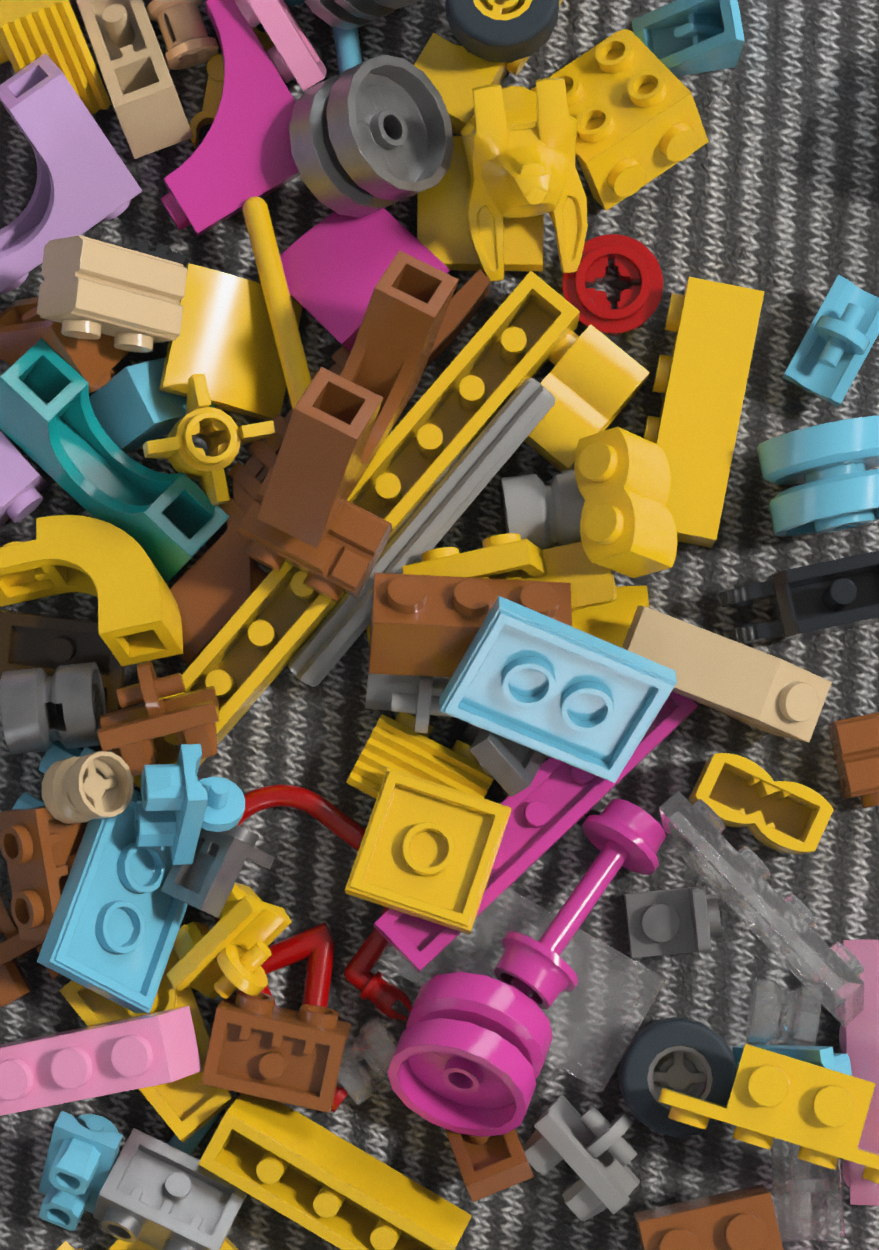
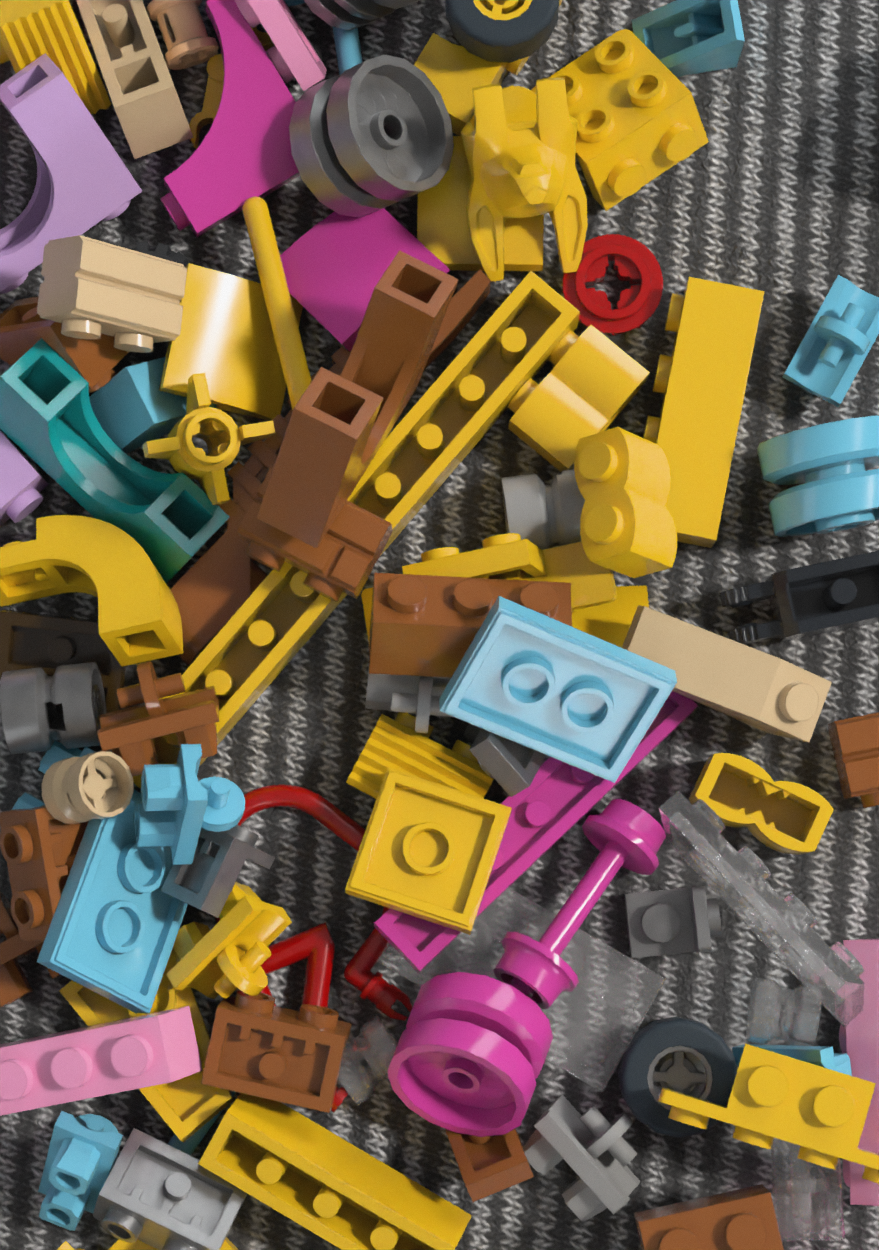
(426, 526): light grey axle -> none

